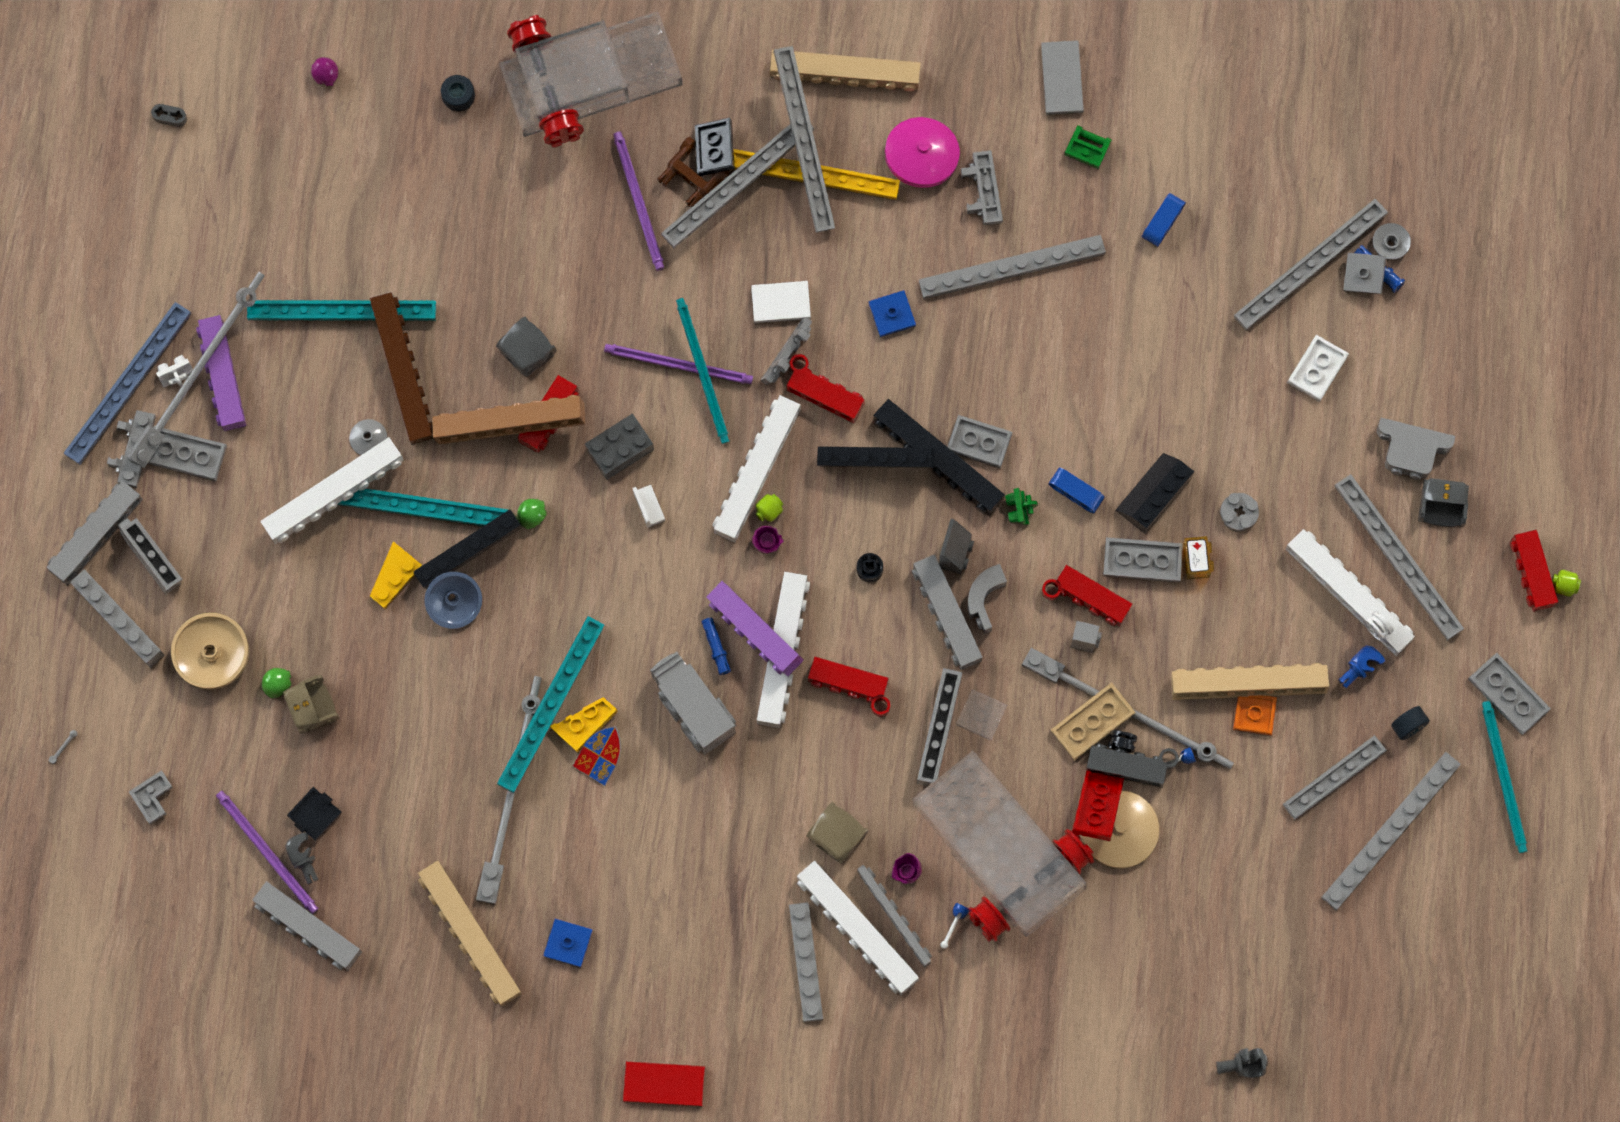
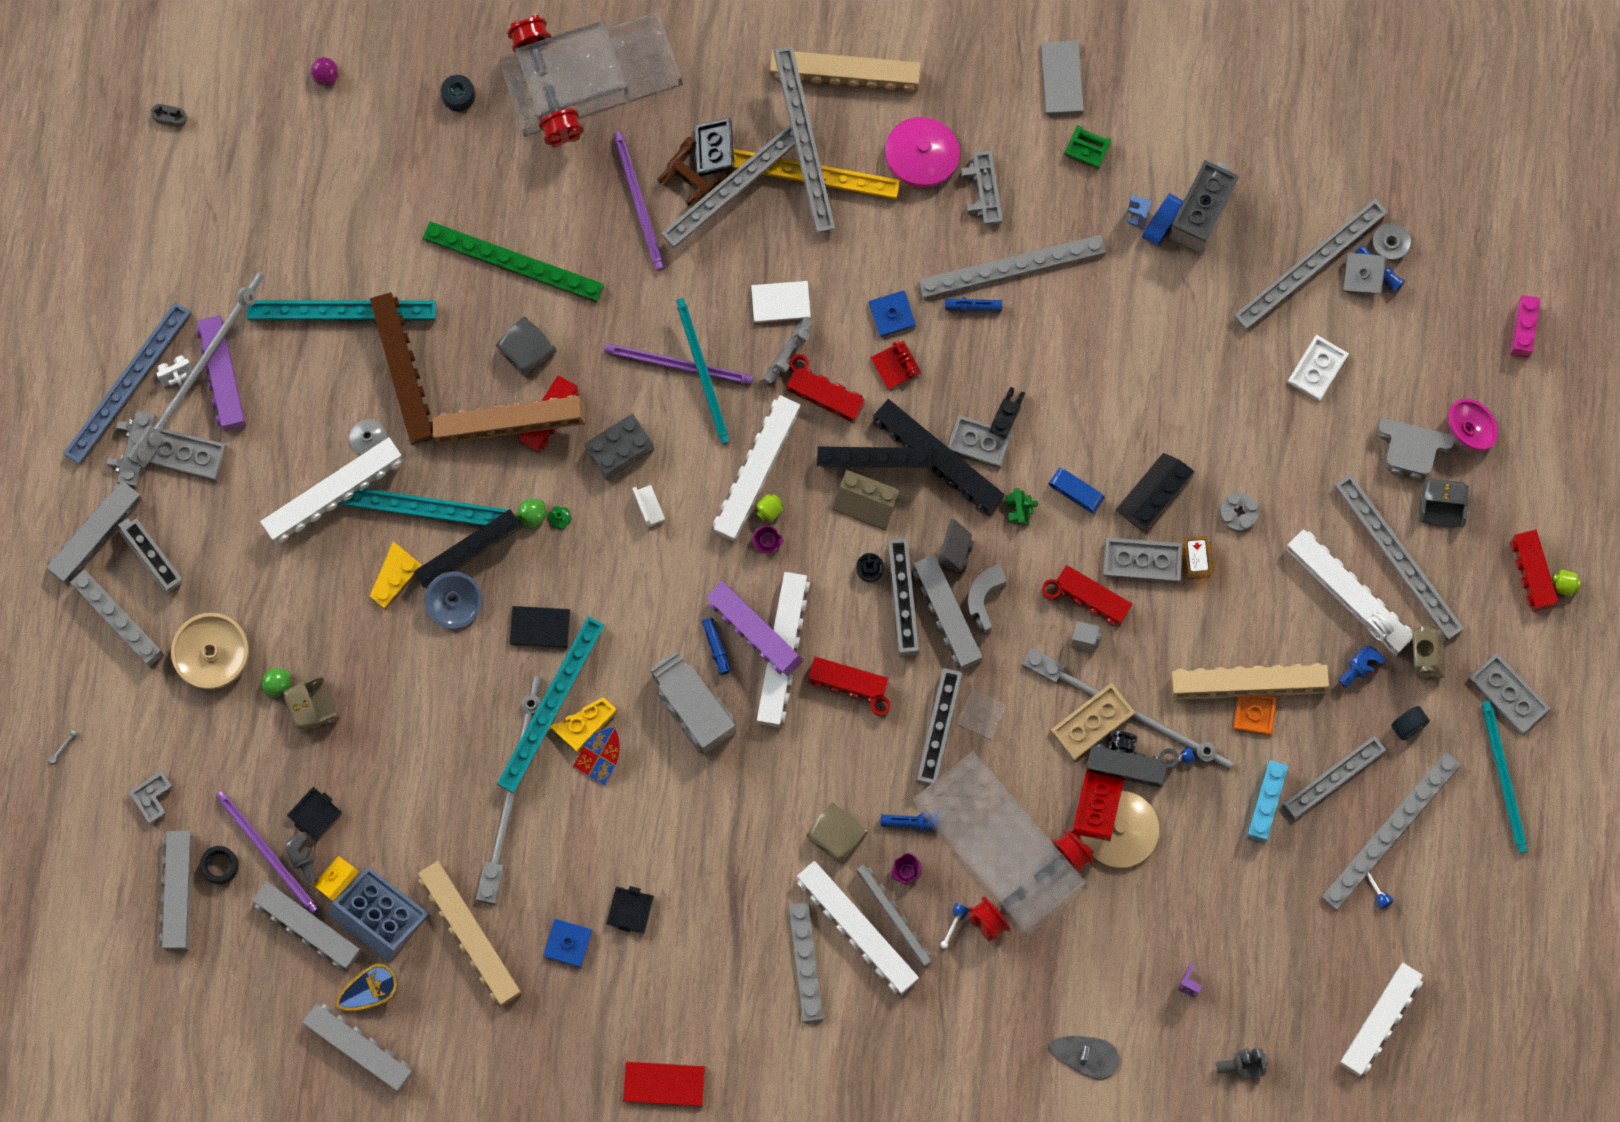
(176, 890): none -> light grey brick
(219, 850): none -> black tyre
(336, 878): none -> yellow plate
(357, 1047): none -> light grey brick
(368, 989): none -> shield
(377, 913): none -> sand blue slope
(513, 261): none -> green plate
(540, 626): none -> black tile
(562, 521): none -> green plant
(630, 909): none -> black piece
(866, 499): none -> dark tan slope
(895, 364): none -> red hinge
(903, 597): none -> light grey brick
(906, 821): none -> blue pin
(973, 304): none -> blue pin
(1006, 415): none -> black hinge
(1086, 1055): none -> flat silver shield
(1139, 207): none -> medium blue hinge
(1188, 986): none -> medium lavender panel
(1203, 206): none -> dark grey piece
(1267, 801): none -> medium azure brick
(1380, 1020): none -> white brick
(1383, 899): none -> blue hinge
(1429, 653): none -> dark tan piece
(1472, 424): none -> dark pink dish
(1525, 326): none -> dark pink brick

